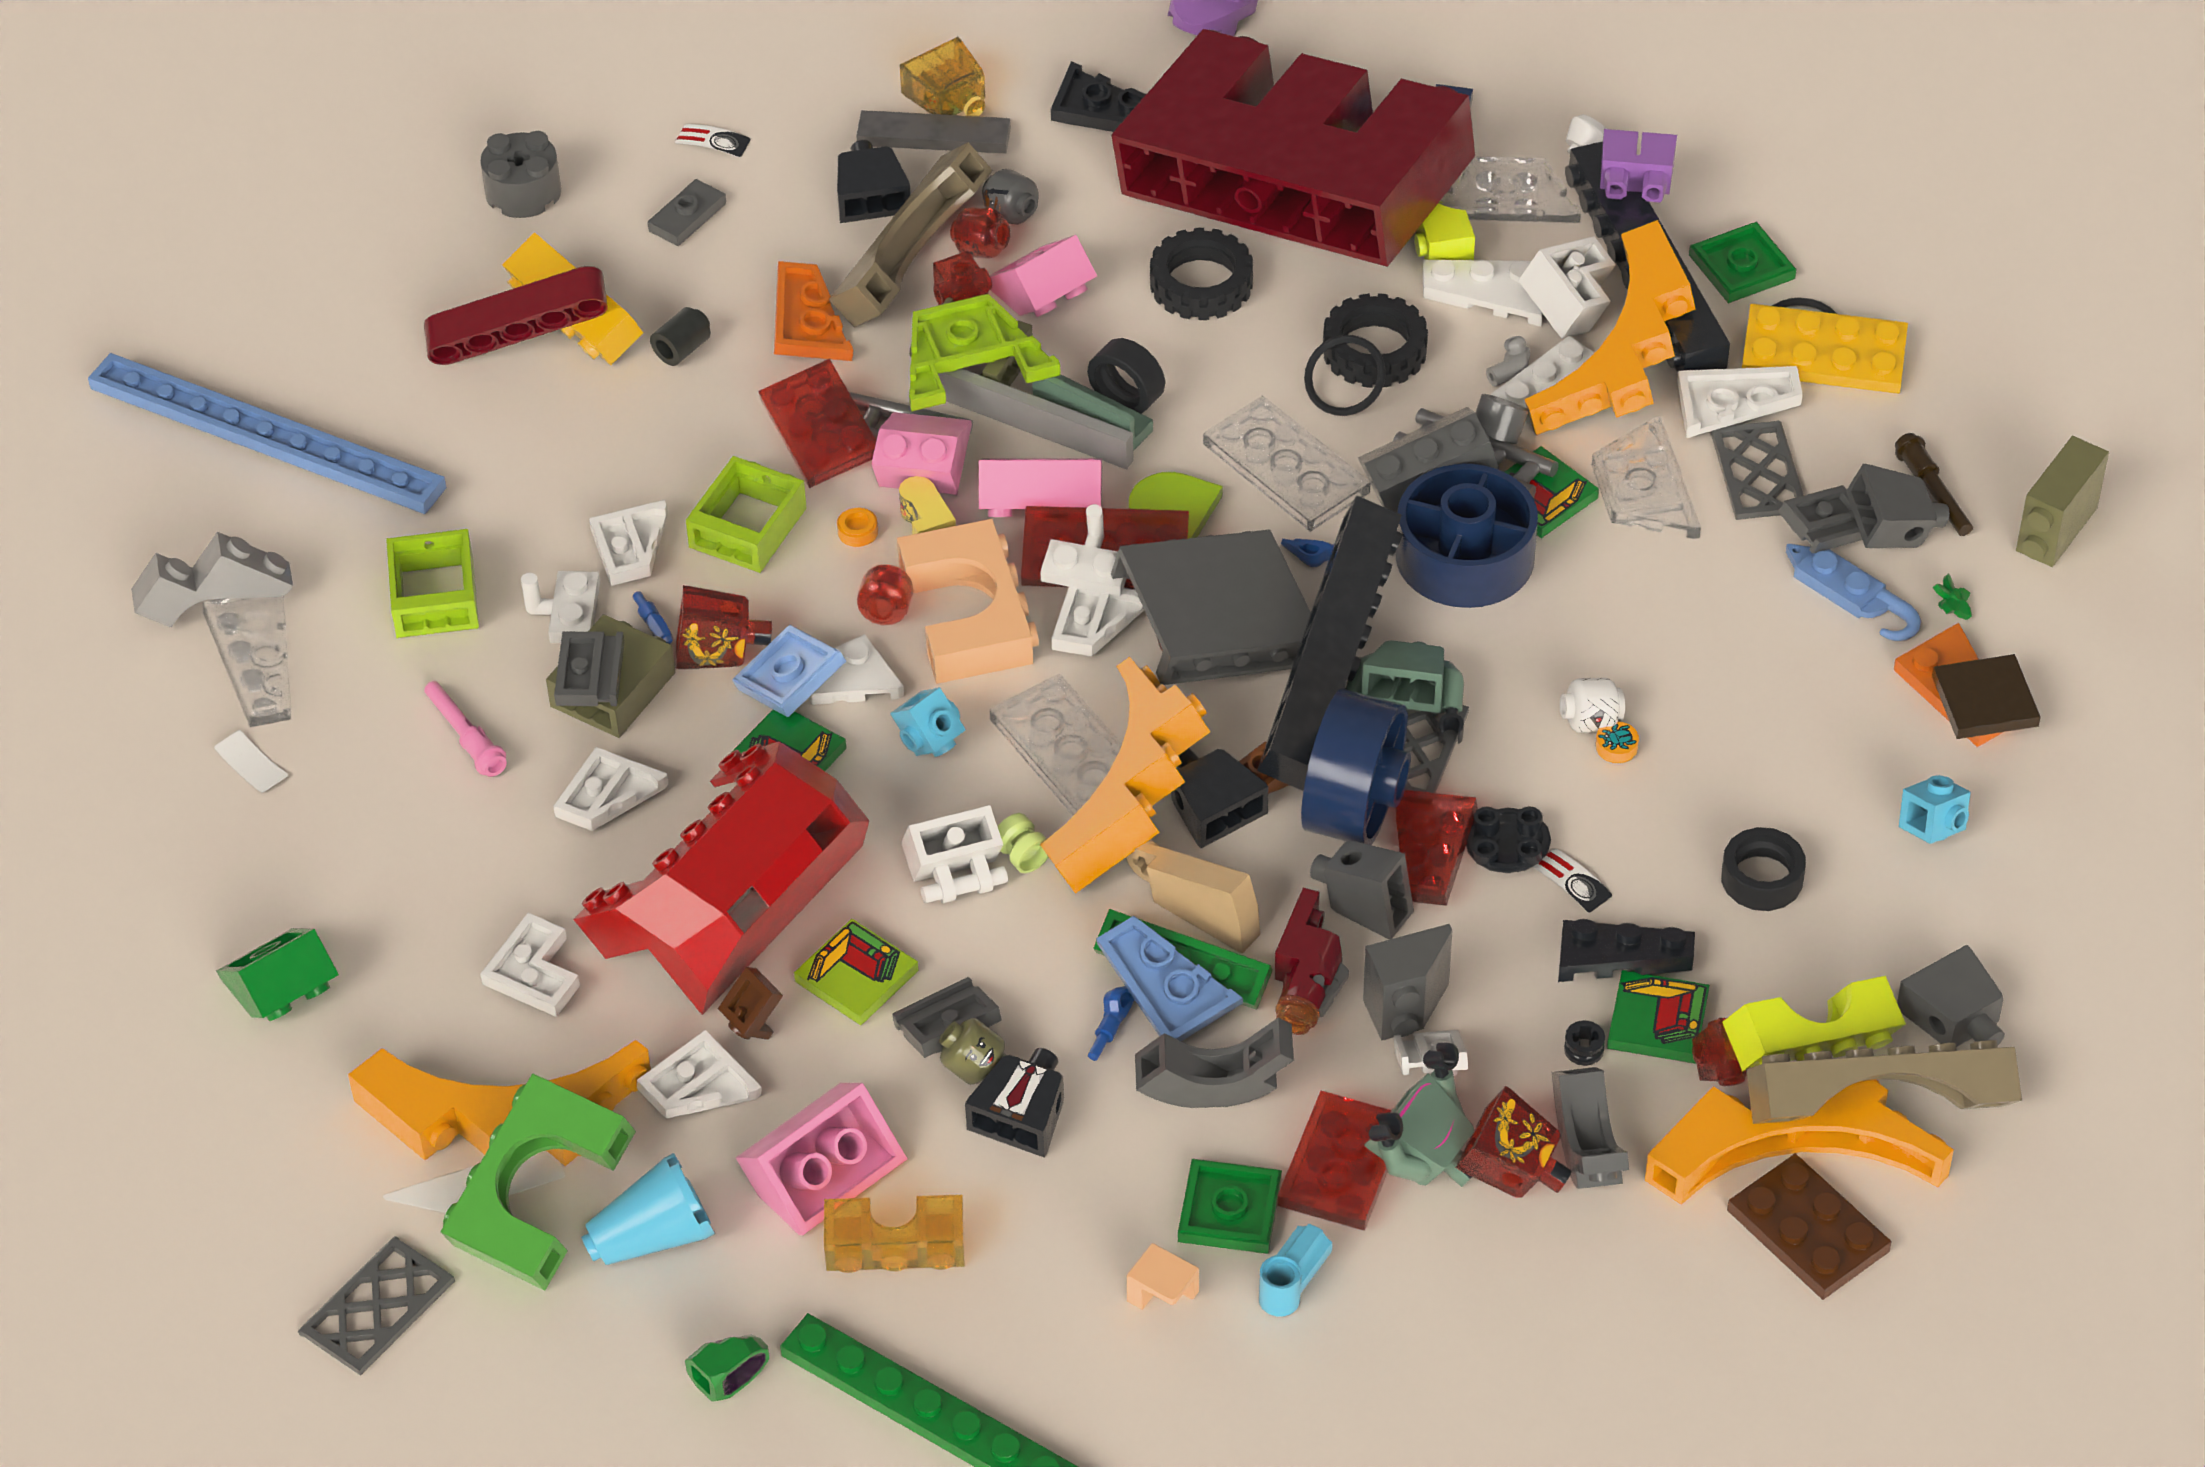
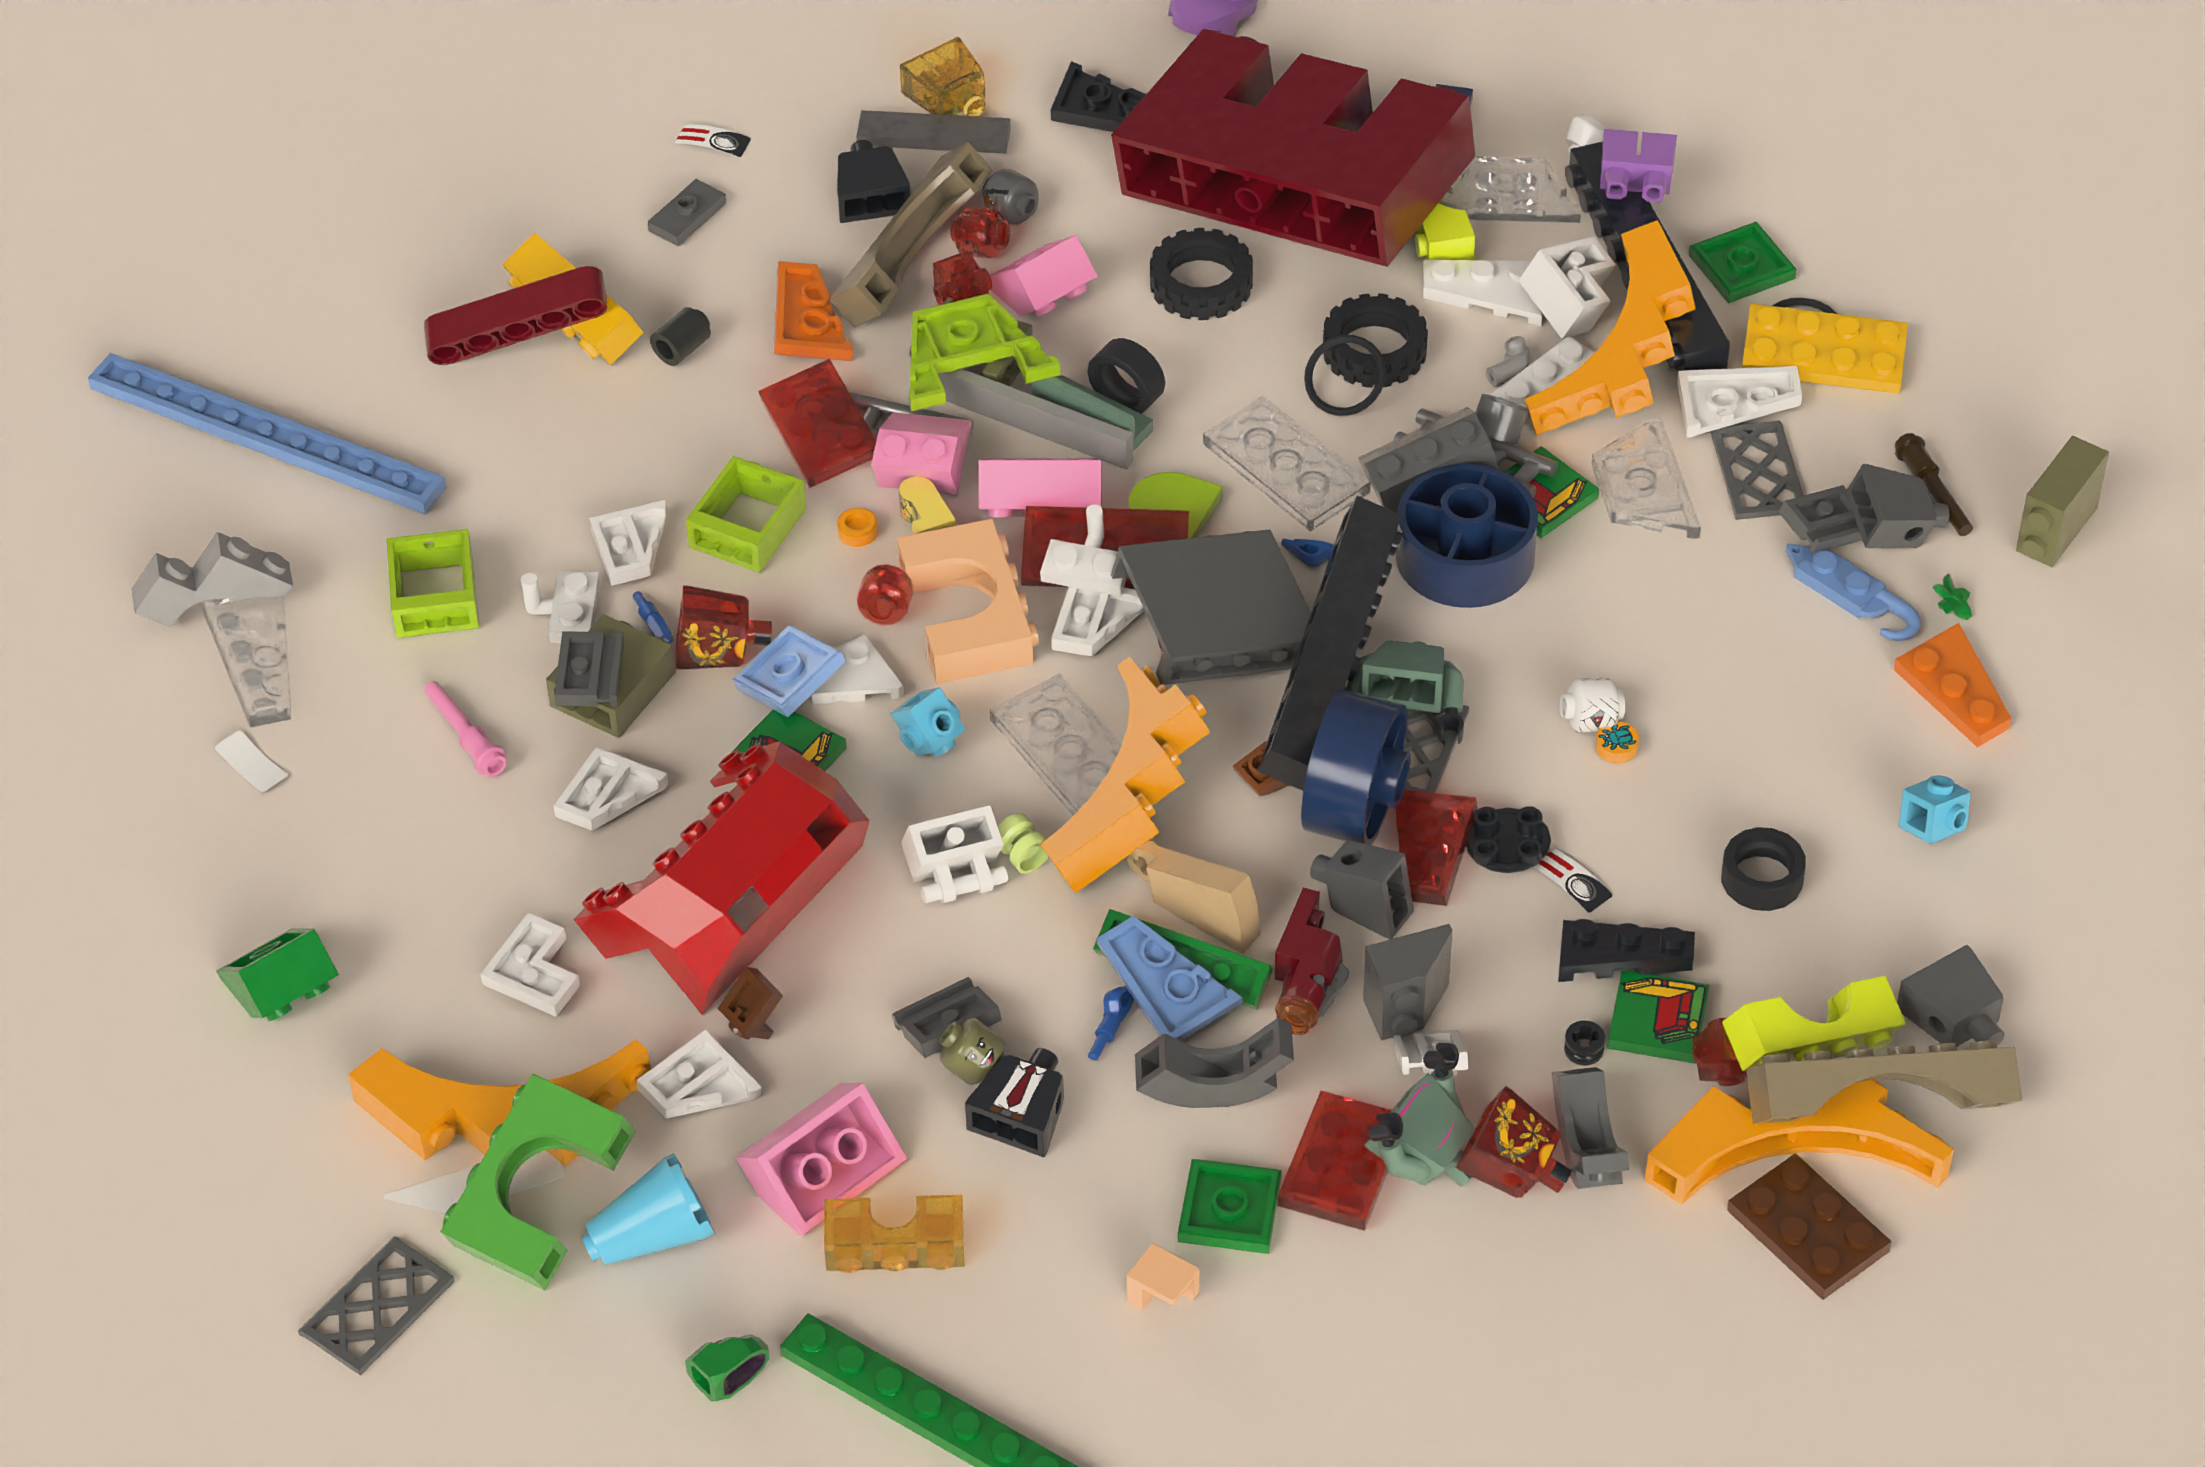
(520, 173): dark grey brick -> none
(856, 971): tile -> none
(1217, 795): black torso -> none
(1291, 1270): medium azure piece -> none
(1986, 696): dark brown tile -> none

